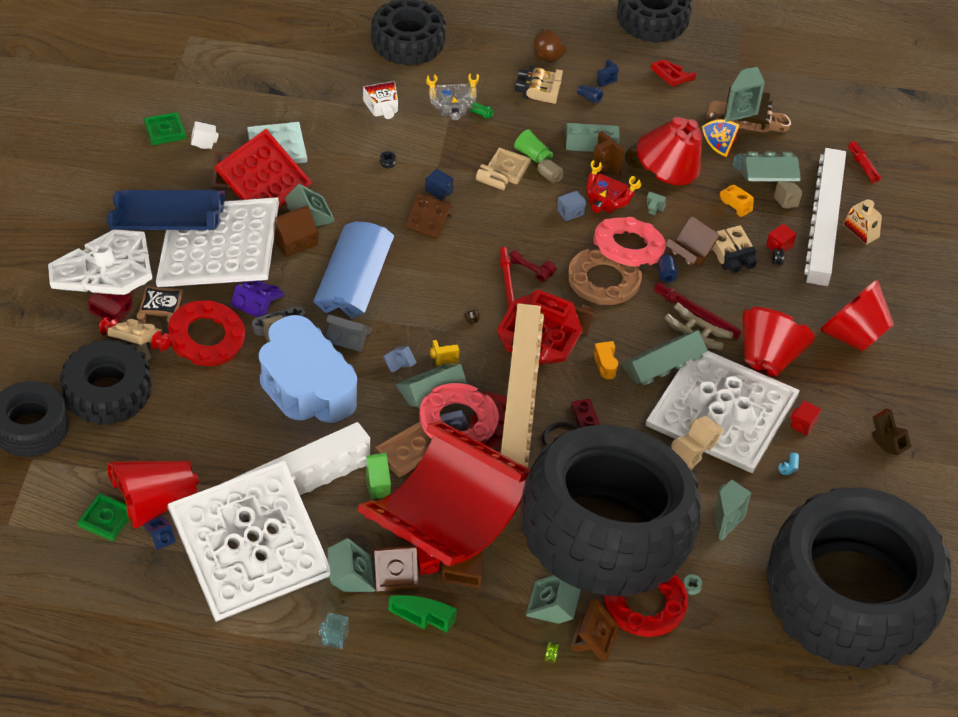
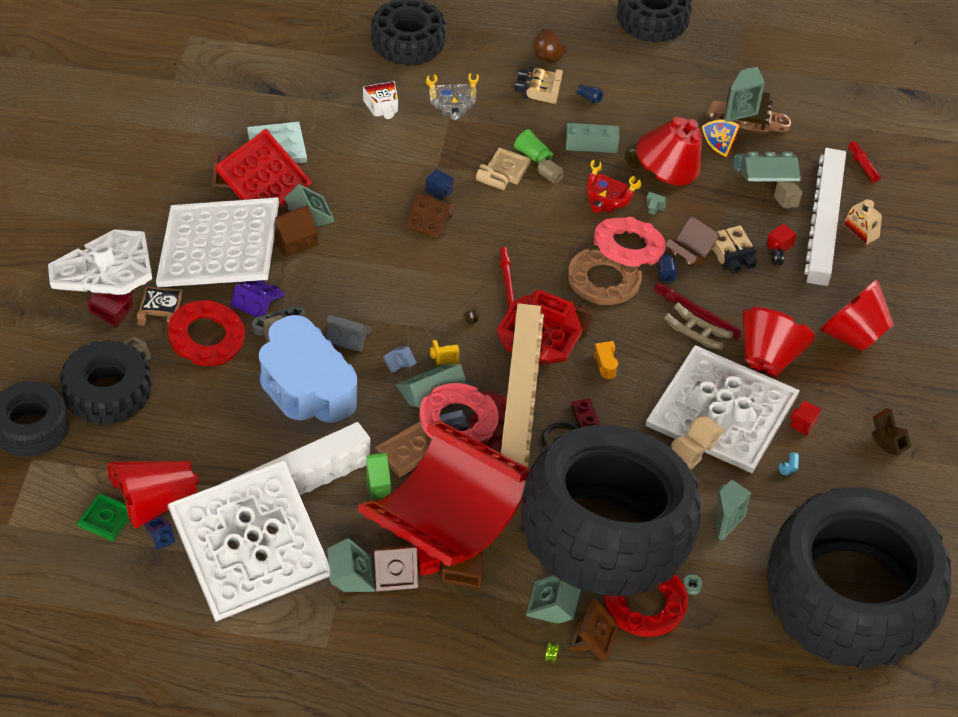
(135, 332): tan plate -> none
(164, 128): green tile -> none
(166, 210): dark blue cylinder -> none
(204, 135): white brick -> none
(334, 630): clear light blue brick -> none
(354, 268): medium blue cylinder -> none
(388, 159): black bush -> none
(423, 611): green slope -> none
(482, 110): green pin -> none
(543, 271): dark red brick -> none
(571, 205): sand blue brick -> none
(608, 74): dark blue bracket -> none
(609, 154): reddish brown bracket -> none
(665, 357): sand green slope -> none
(672, 73): red wing -> none
(737, 199): light orange leg -> none

